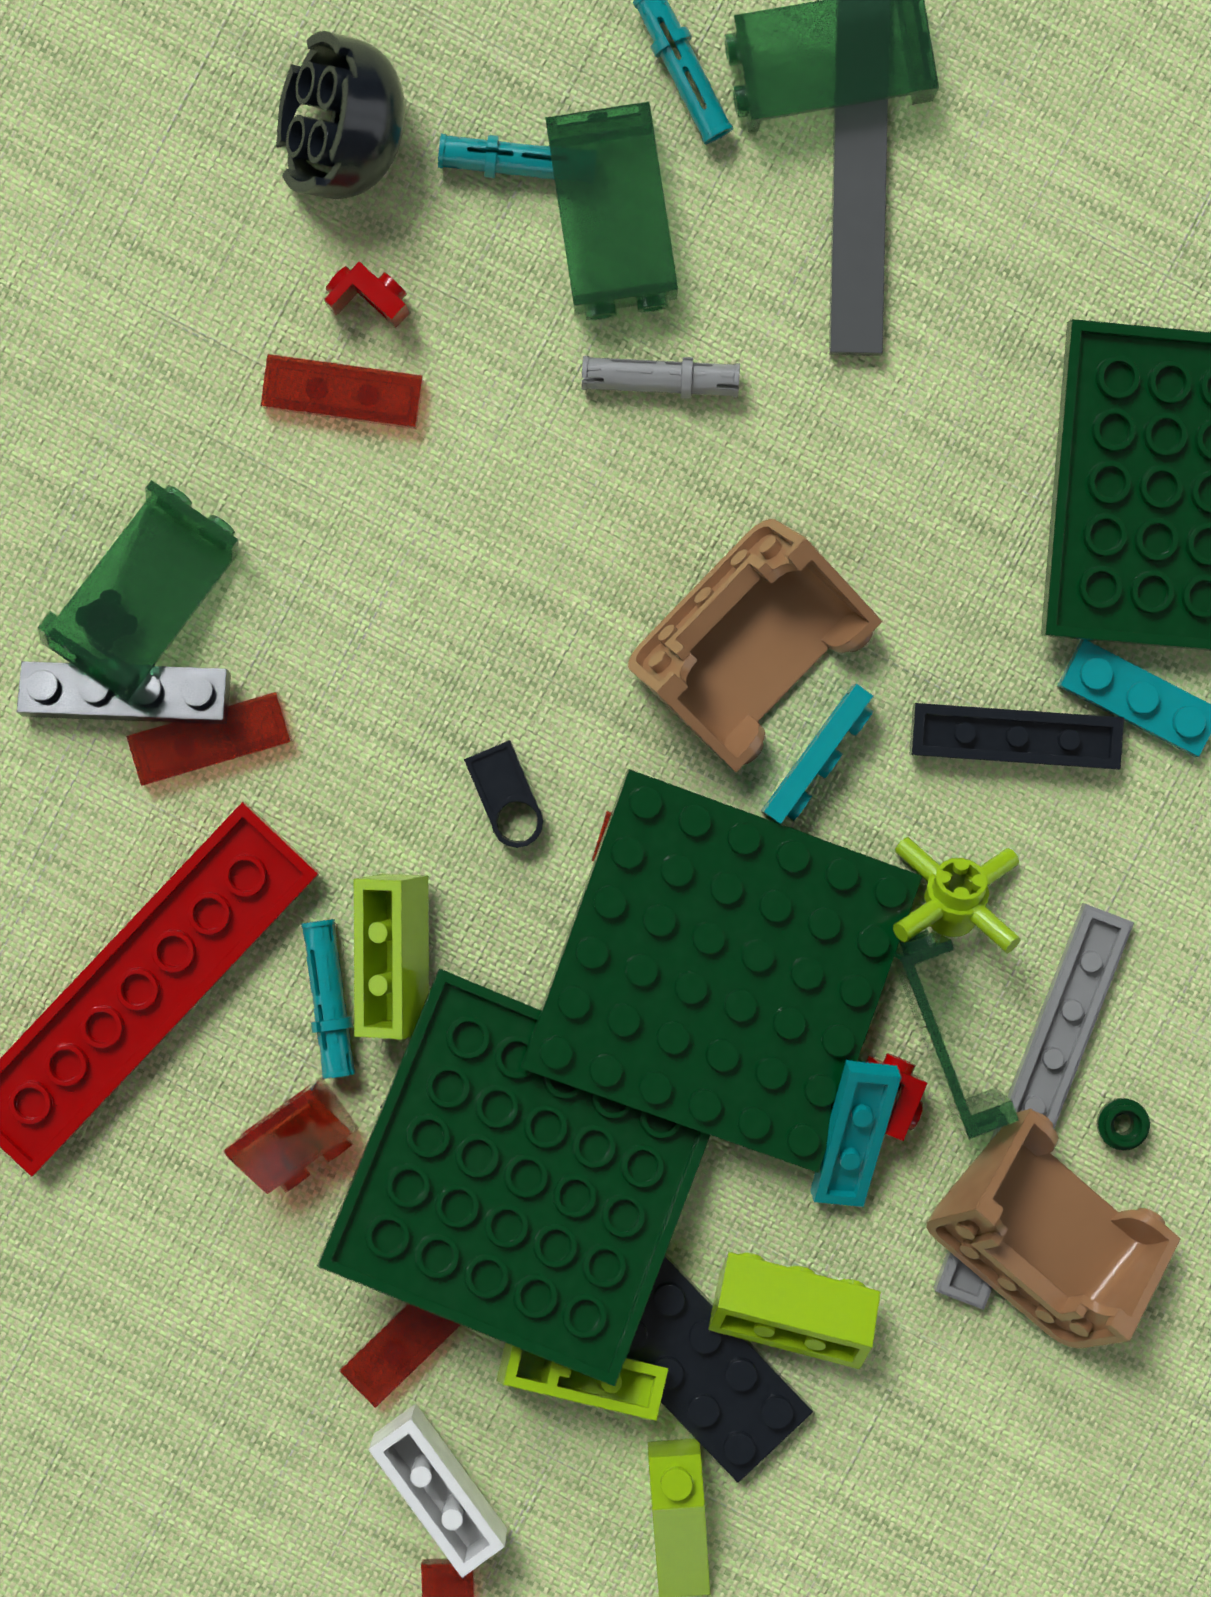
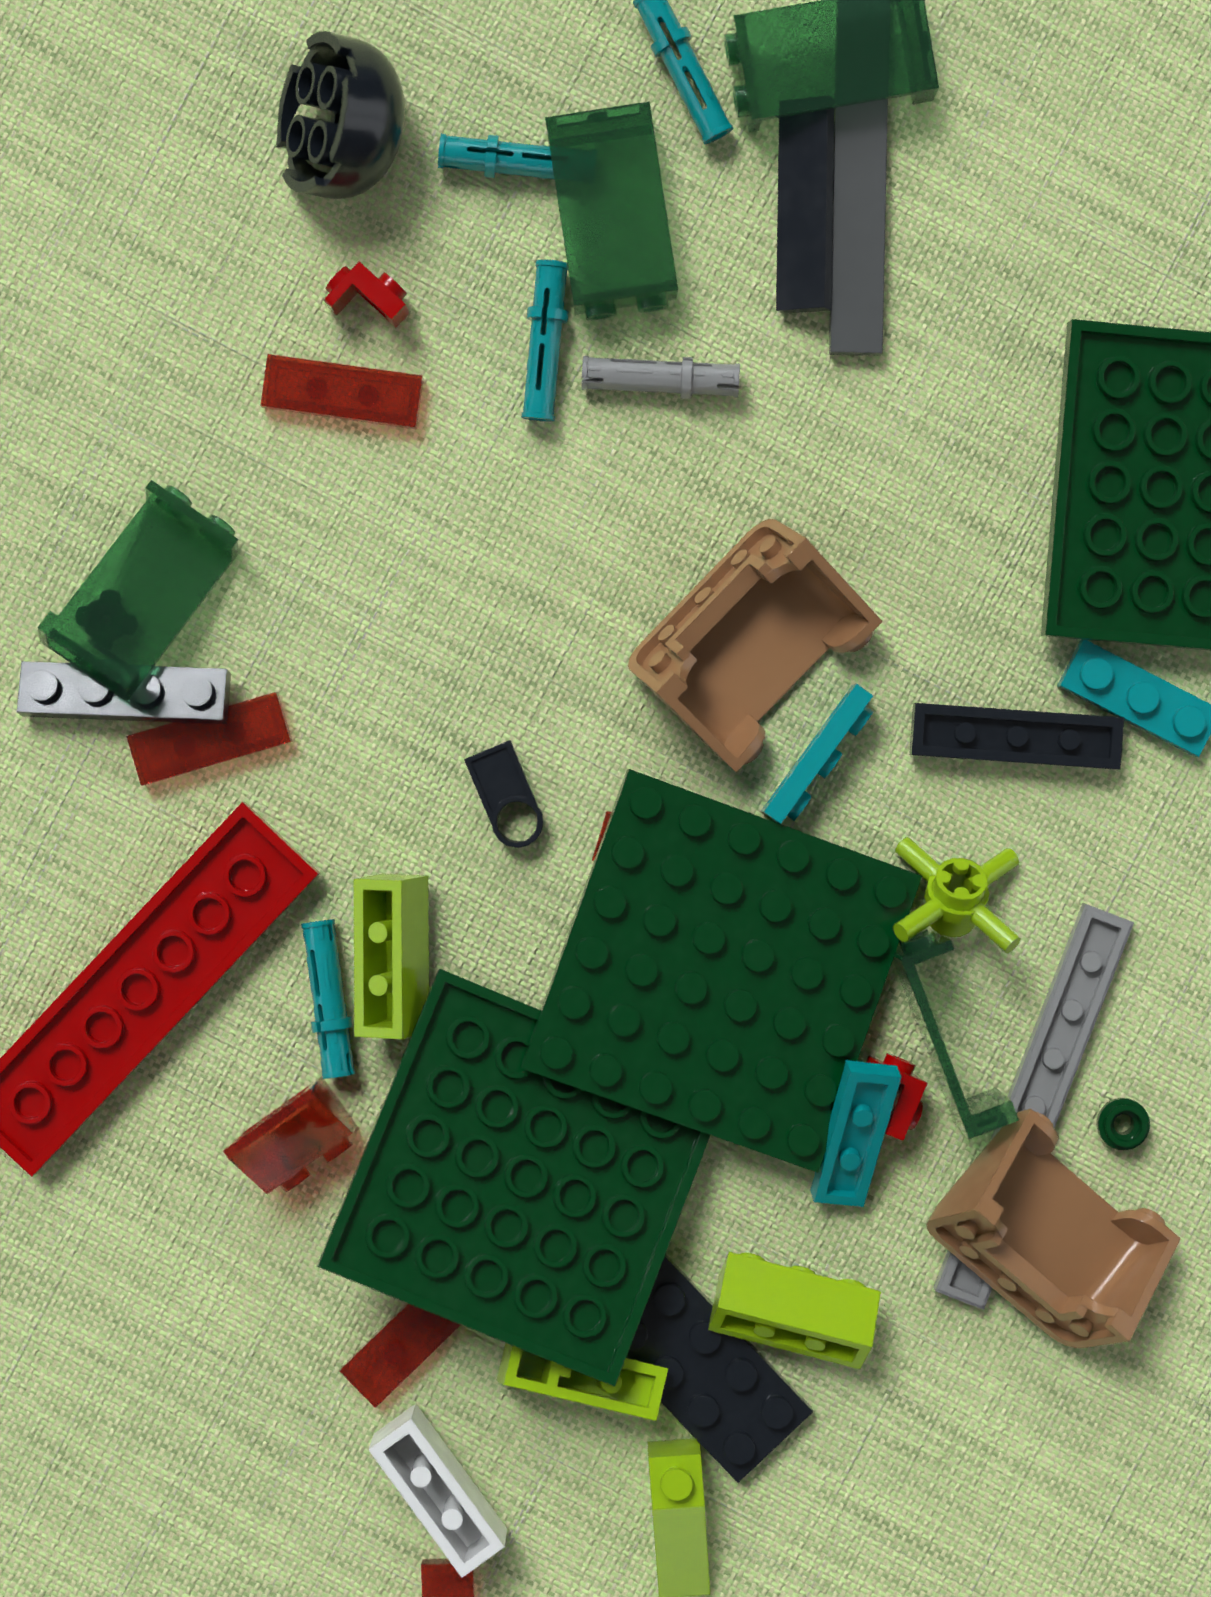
(545, 338): none -> teal pin
(805, 212): none -> black tile

